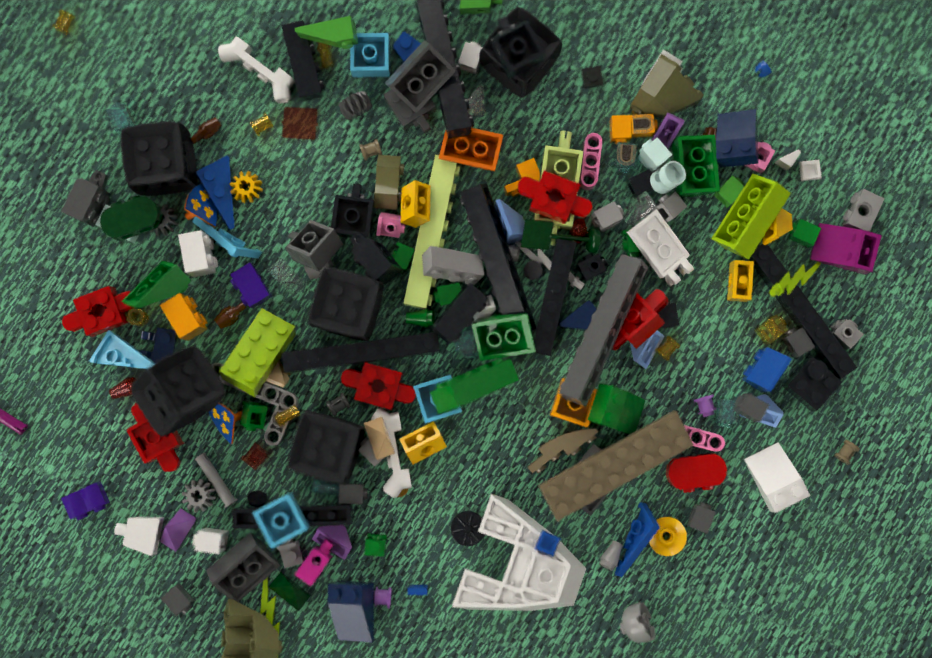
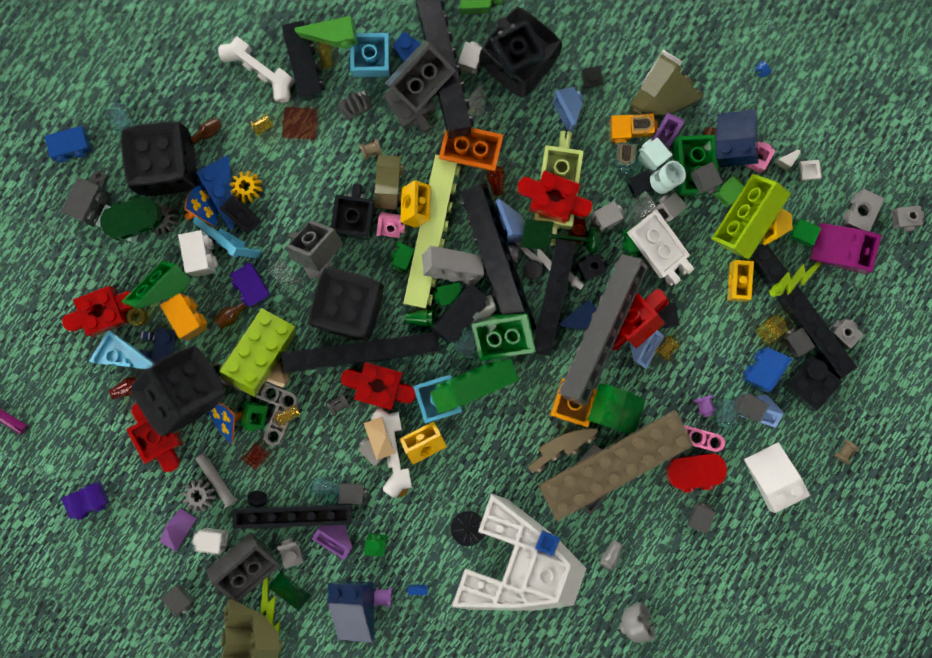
(63, 22): clear yellow bush -> none
(68, 144): none -> blue brick
(141, 533): white torso -> none
(240, 214): none -> black plate
(281, 520): medium azure brick -> none
(311, 568): dark pink torso -> none
(325, 447): black piece -> none
(374, 258): black hinge -> none
(496, 180): none -> clear red cone
(525, 169): light orange brick -> none
(568, 105): none -> medium blue slope
(594, 153): bright pink beam -> none
(640, 534): blue wing -> none
(676, 540): yellow dish -> none
(706, 179): none -> dark grey brick
(907, 218): none -> light grey brick

